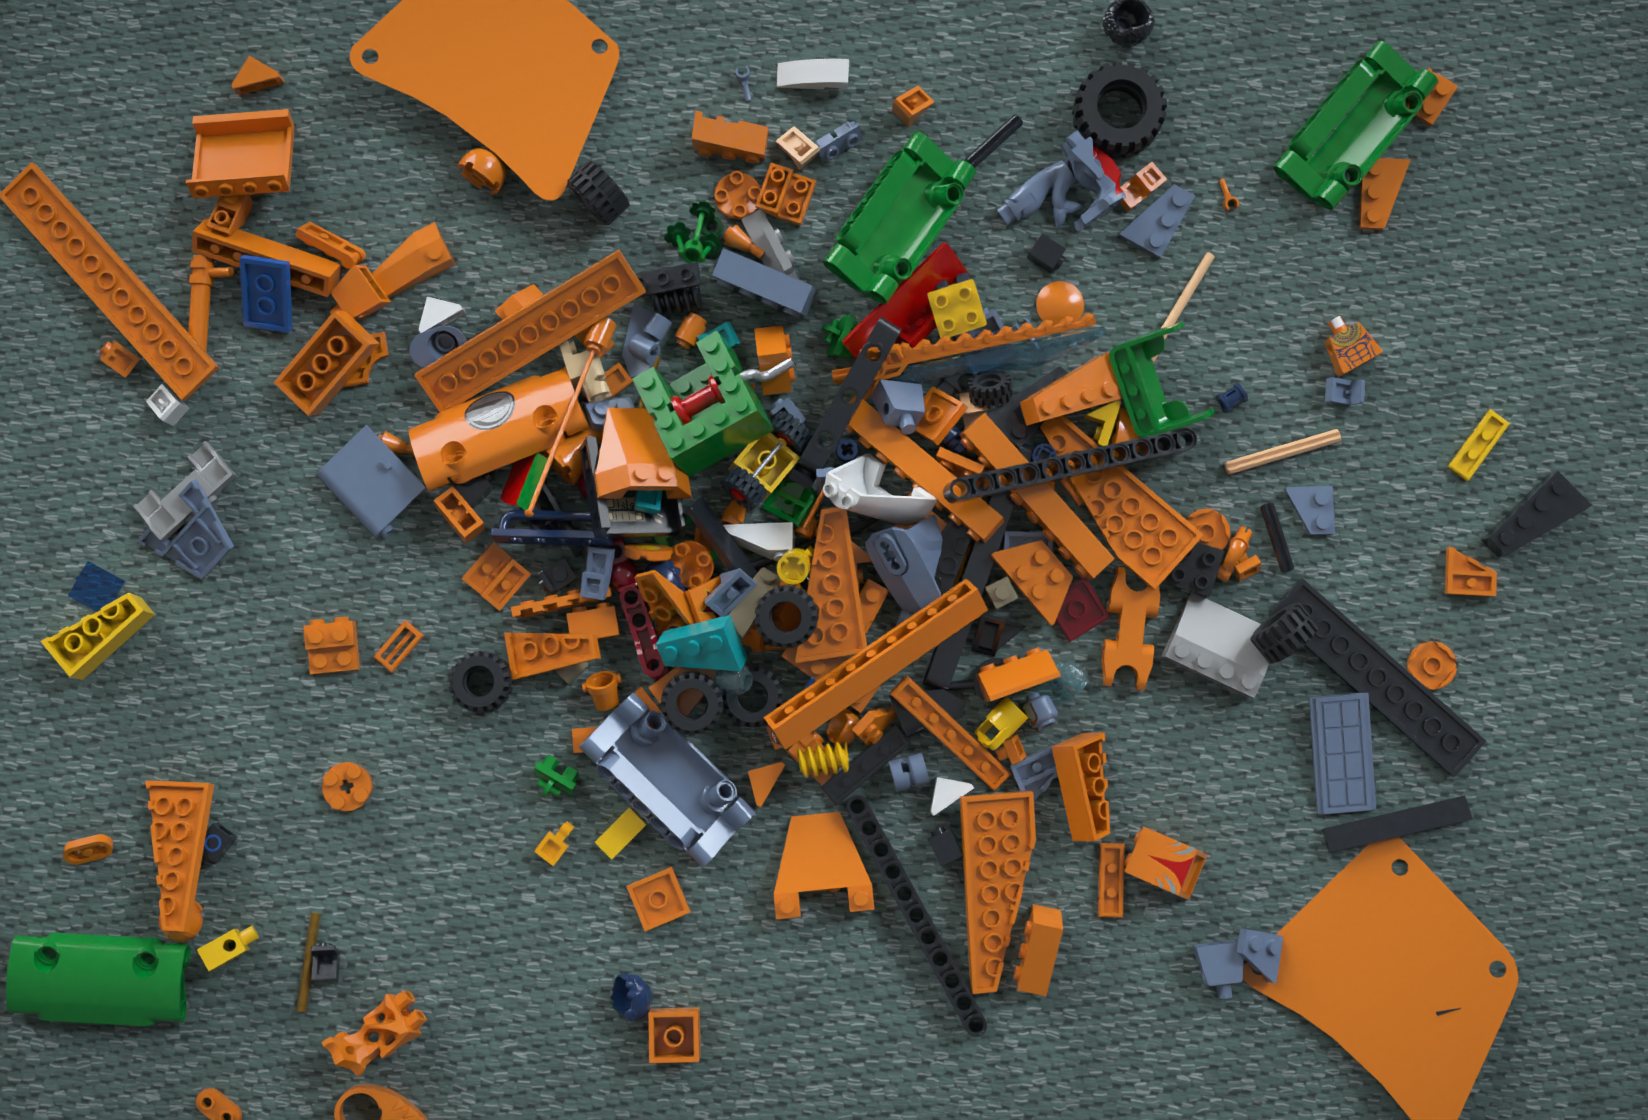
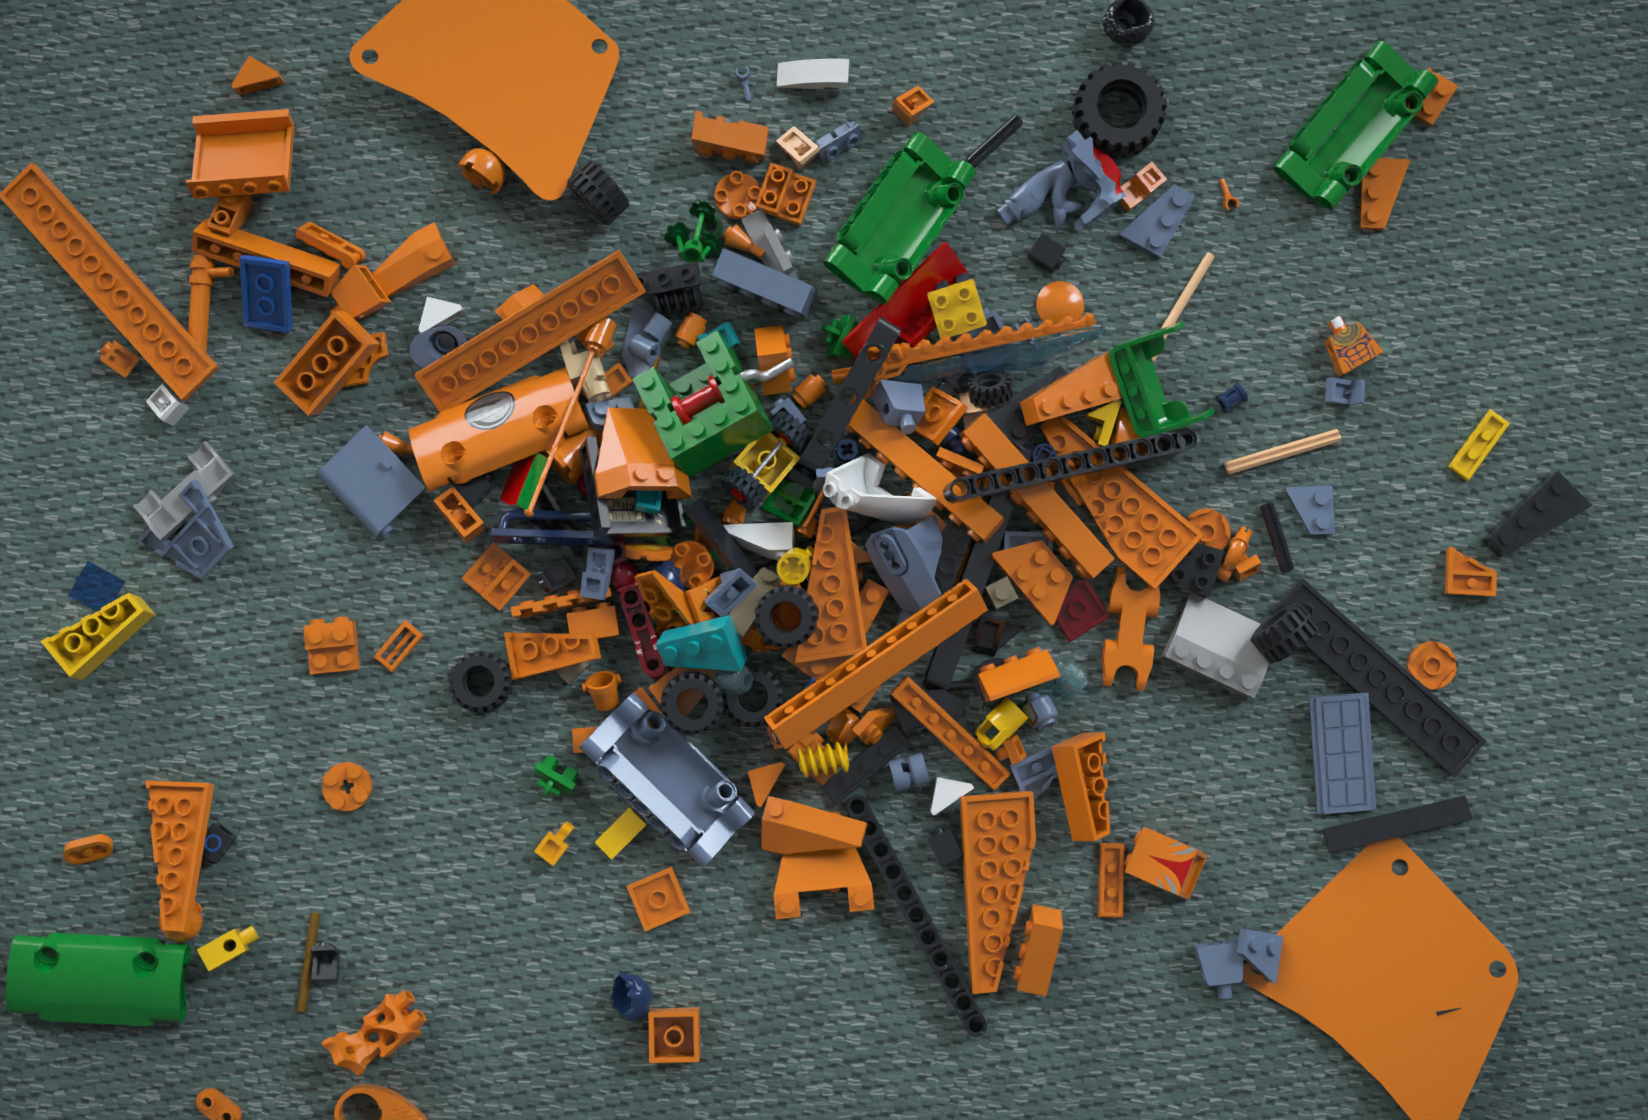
(801, 828): none -> orange wedge
(809, 391): none -> orange brick

